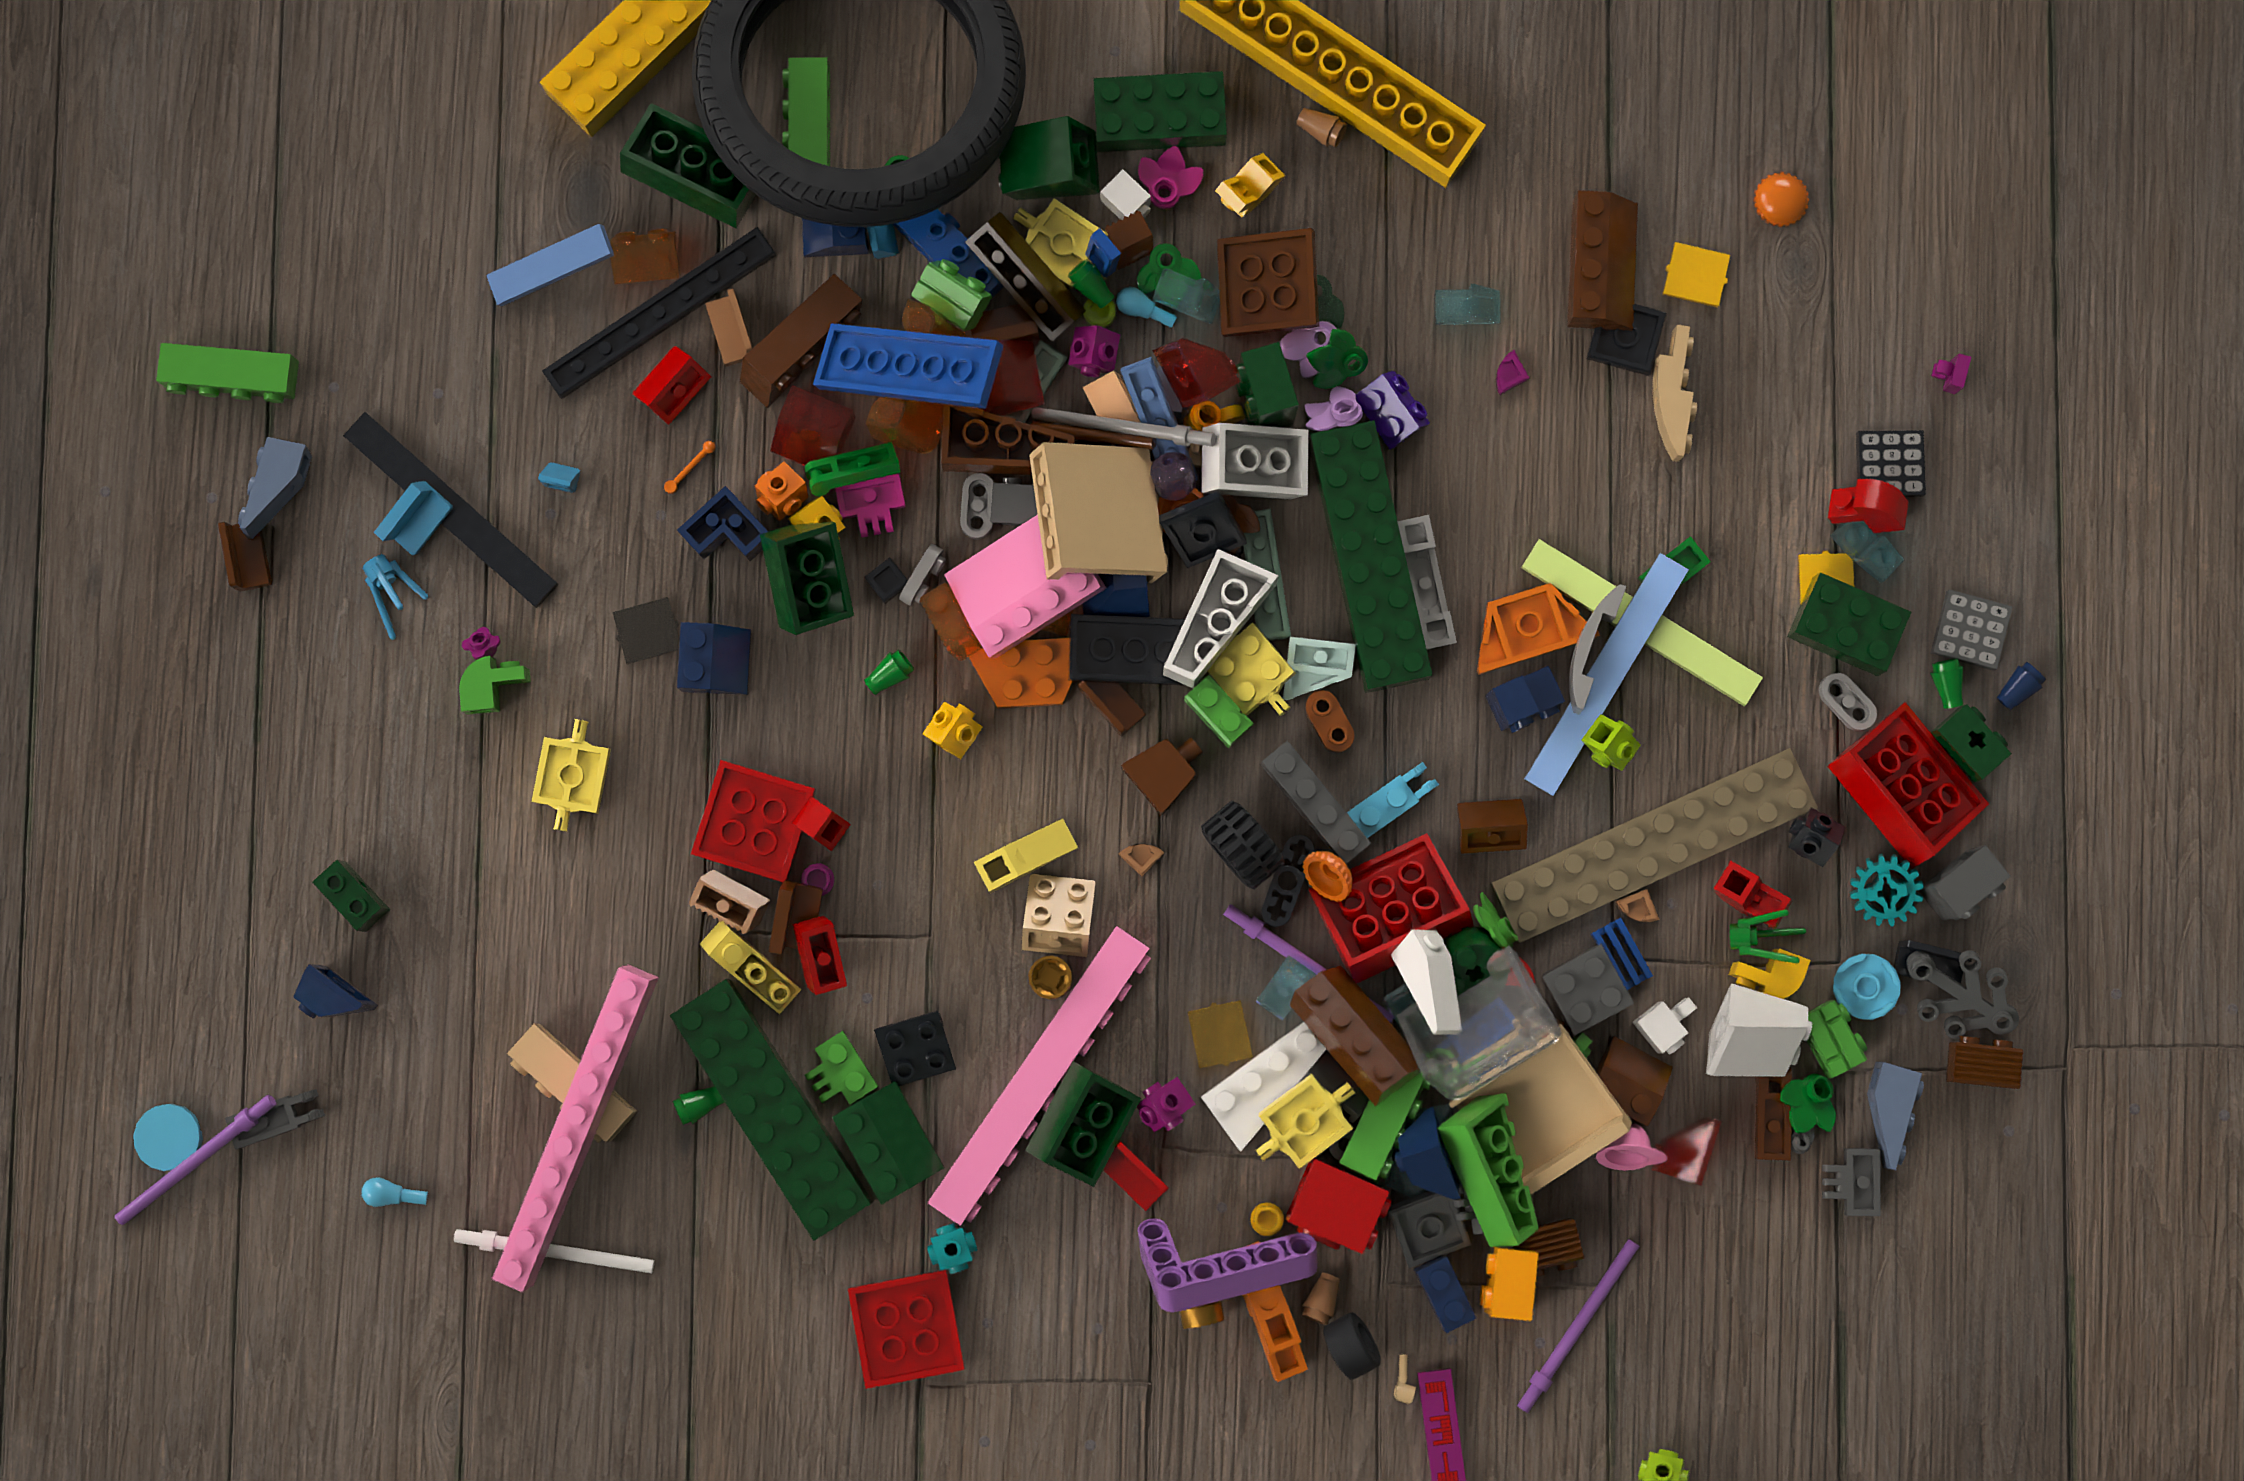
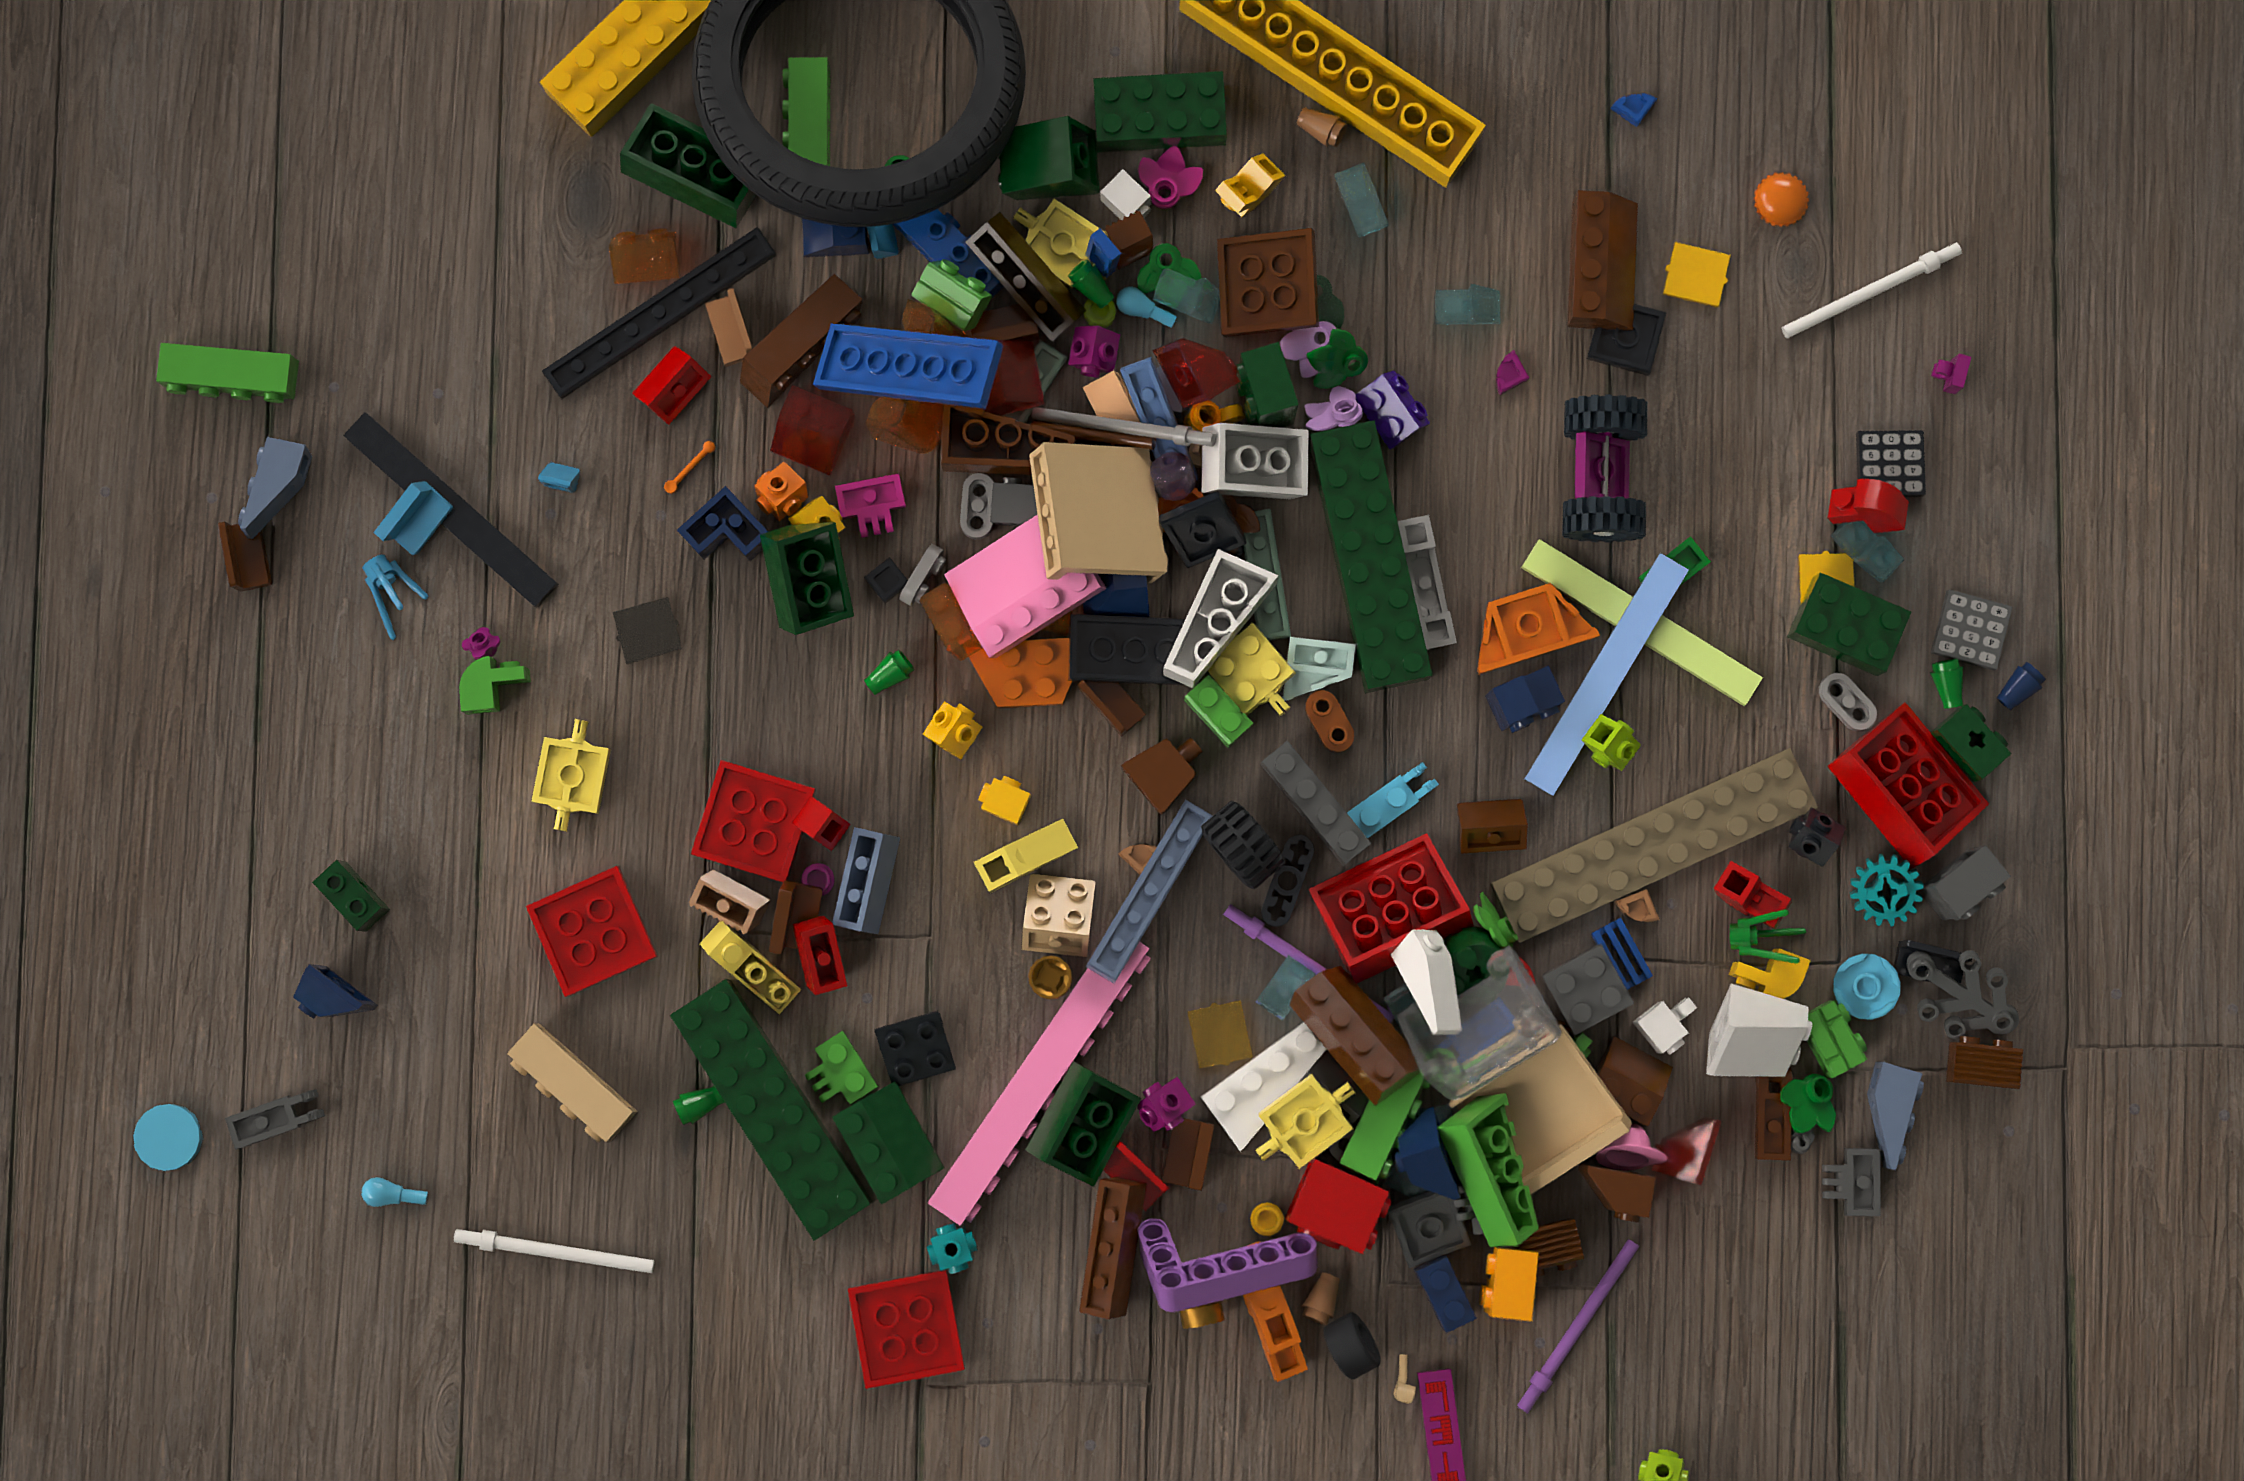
(243, 1122): medium lavender bar -> none
(550, 265): medium blue tile -> none
(575, 1128): bright pink brick -> none
(591, 931): none -> red plate
(713, 658): dark blue slope -> none
(851, 468): green plate -> none
(866, 881): none -> sand blue brick
(1004, 799): none -> yellow brick
(1112, 1247): none -> reddish brown brick
(1148, 892): none -> sand blue tile
(1188, 1154): none -> reddish brown panel
(1328, 875): orange hat -> none
(1361, 200): none -> clear light blue slope
(1578, 683): light grey slope -> none
(1602, 468): none -> black plate
(1621, 1191): none -> reddish brown slope
(1634, 107): none -> blue tile
(1671, 404): tan slope -> none
(1927, 263): none -> white bar

